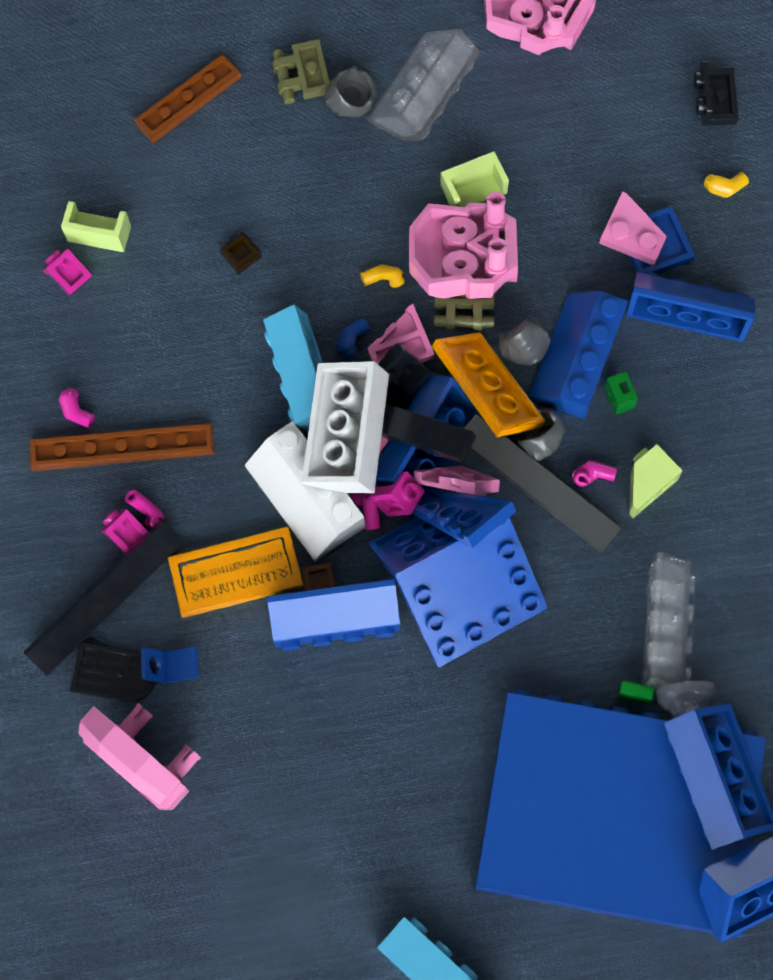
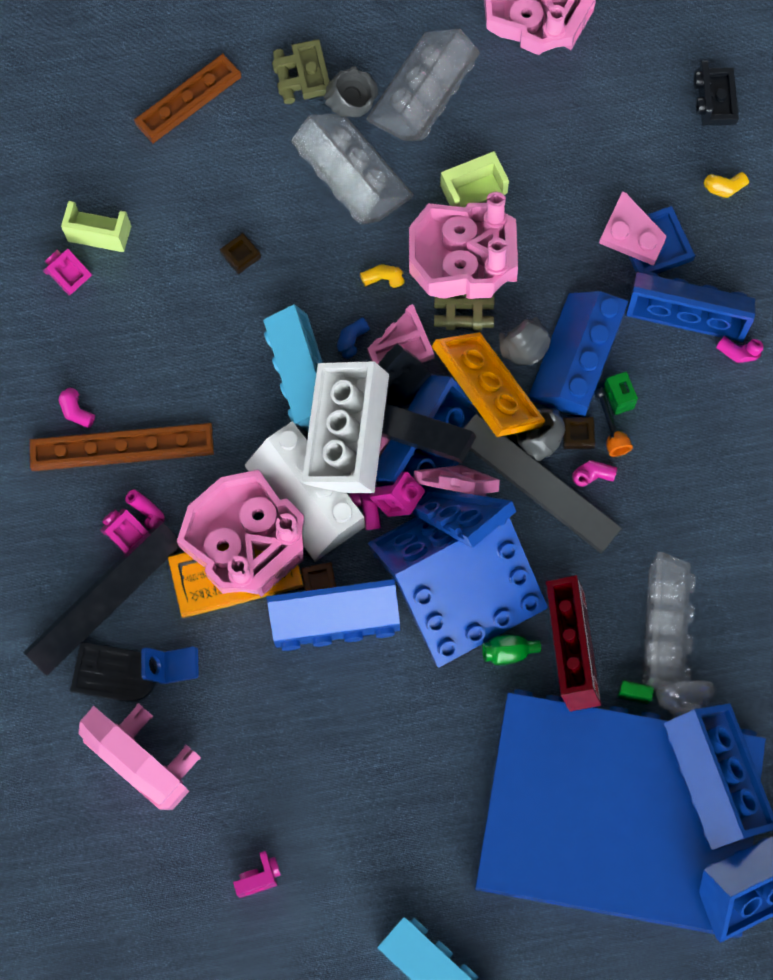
(226, 516): none -> bright pink brick
(254, 882): none -> dark pink bracket
(350, 167): none -> clear slope
(509, 649): none -> green plant
(573, 643): none -> dark red brick
(579, 433): none -> dark brown tile
(617, 442): none -> hinge
(650, 478): yellowish green slope -> none
(741, 353): none -> dark pink arm

